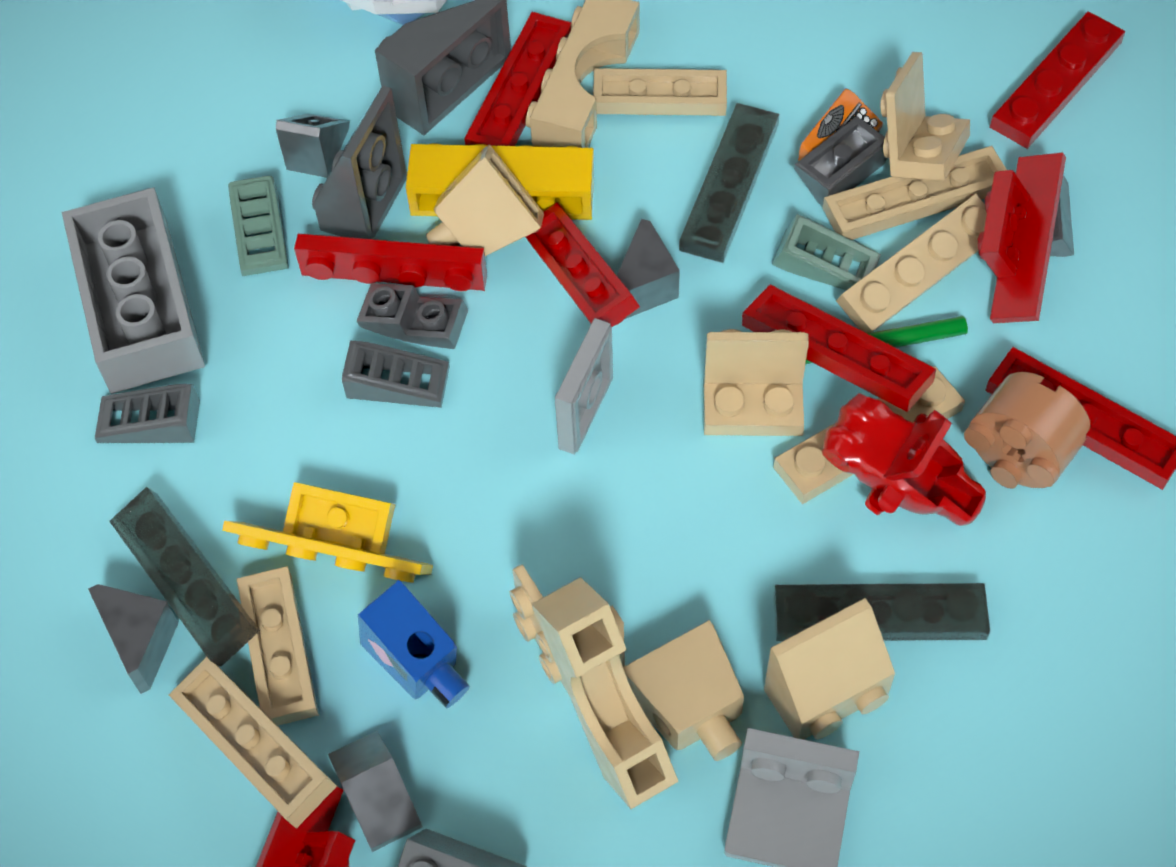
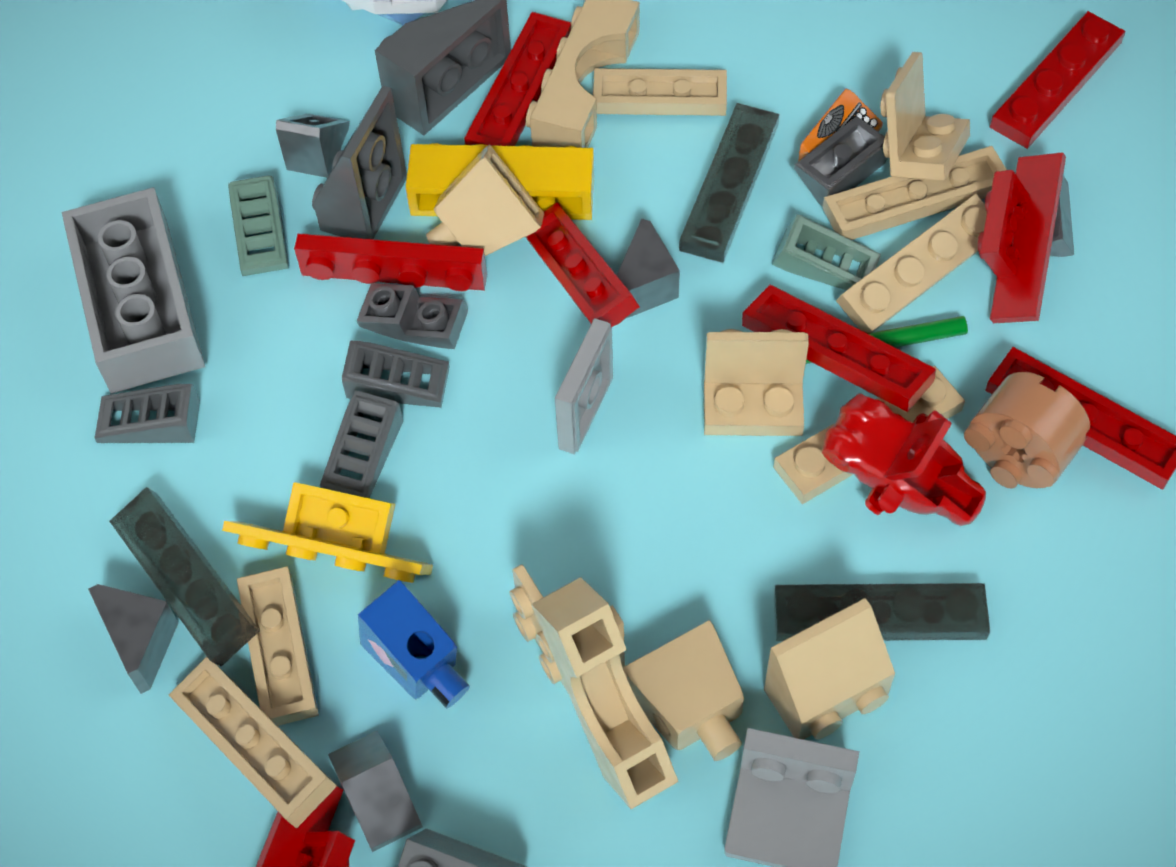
(371, 417): none -> dark grey slope

